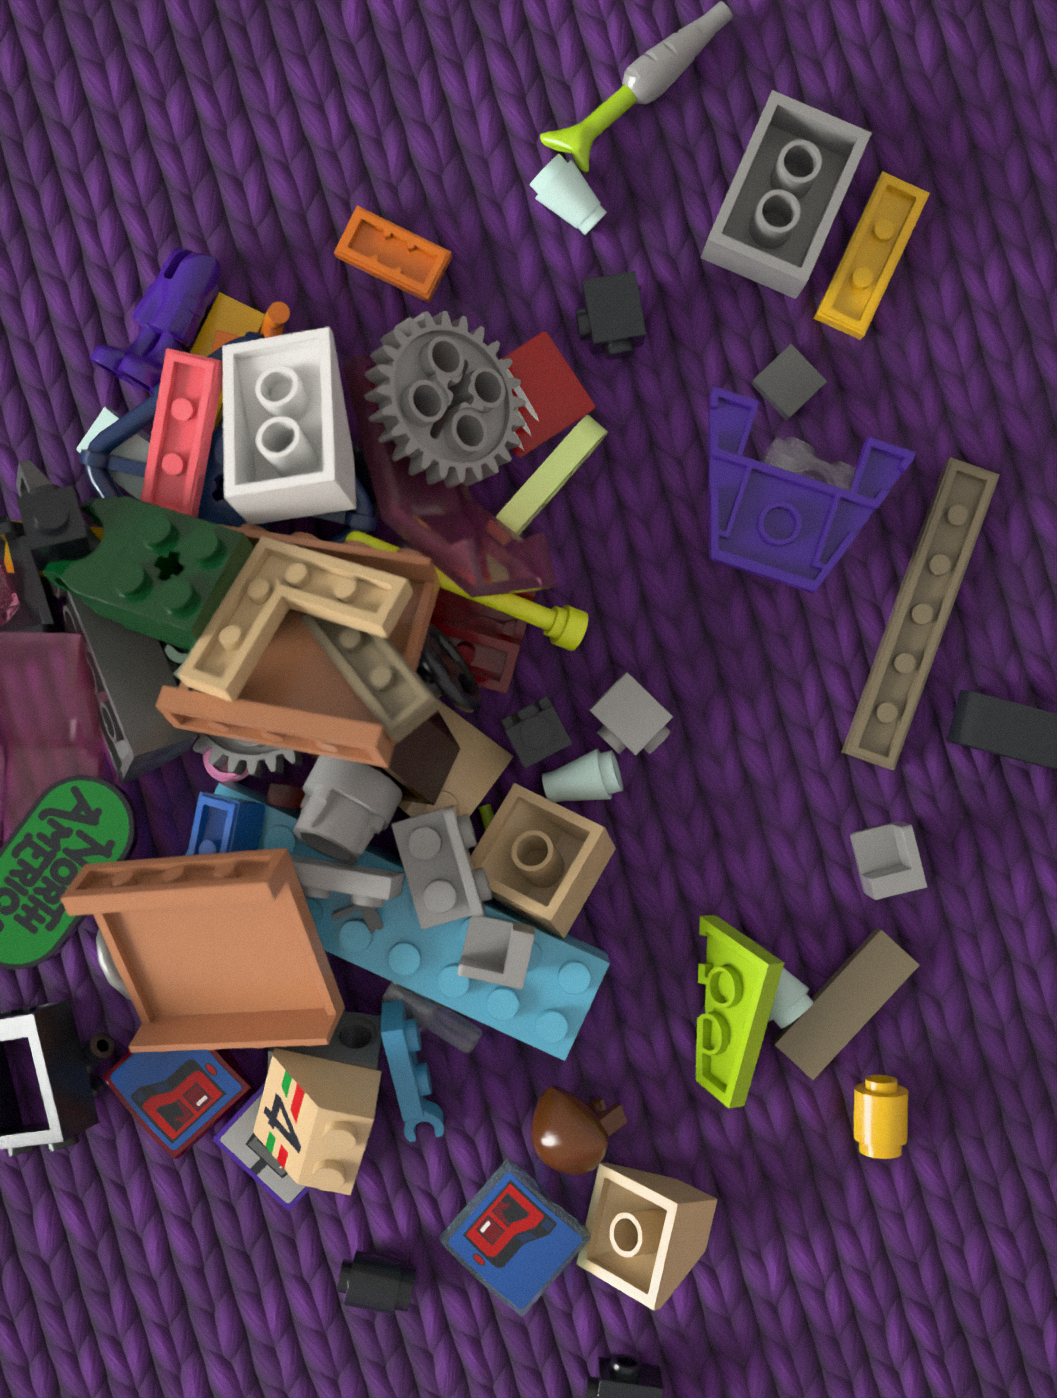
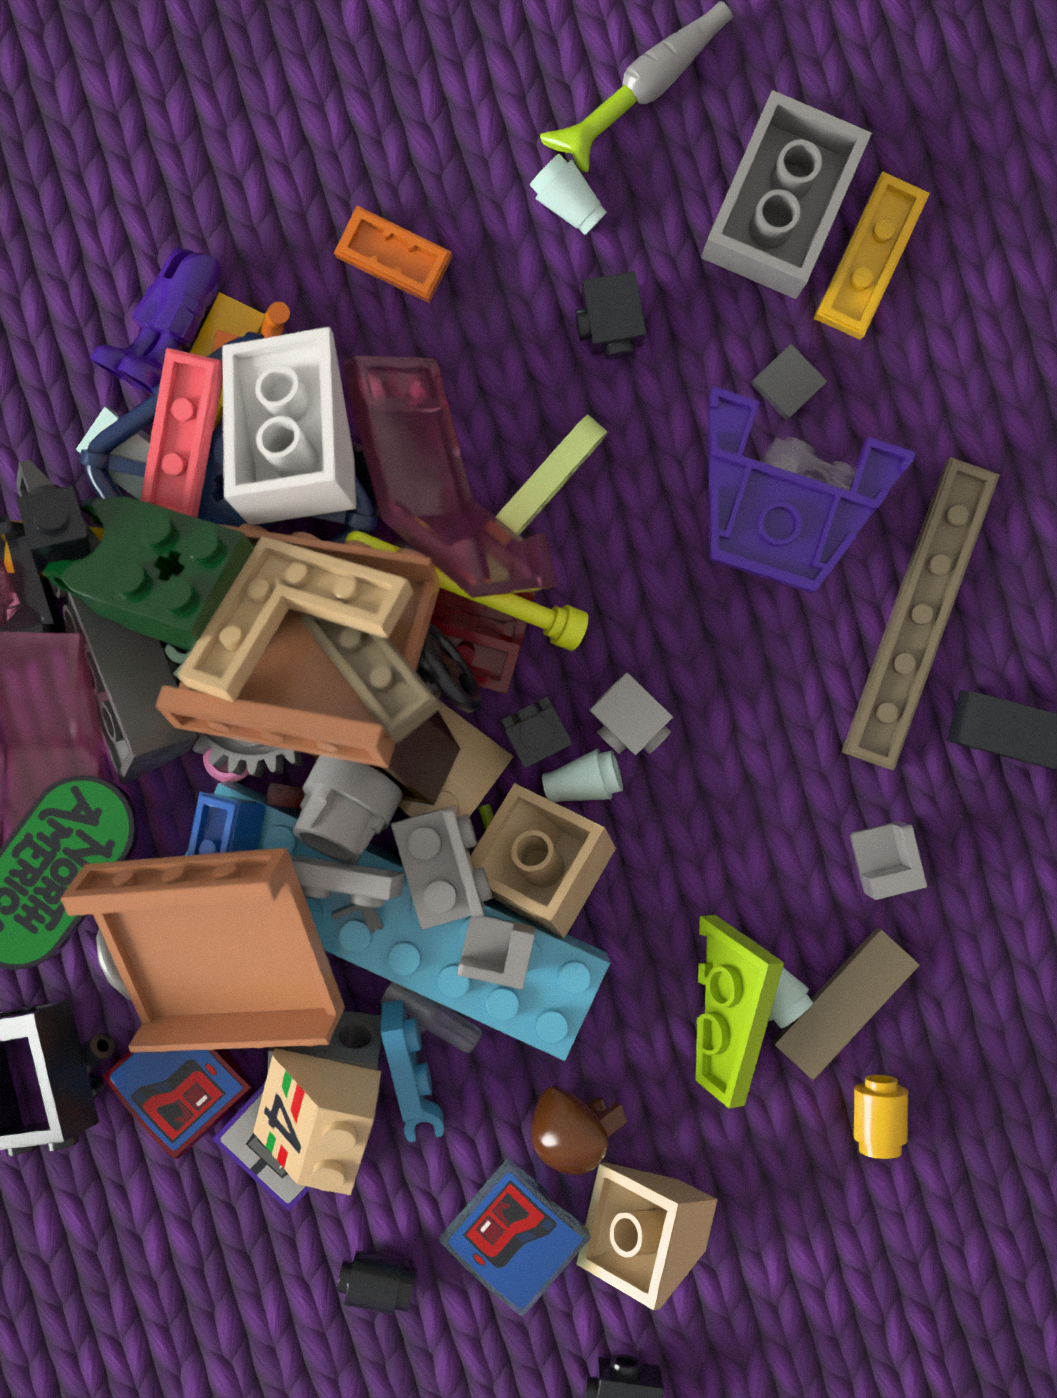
(418, 367): light grey gear -> none
(549, 390): red sticker -> none

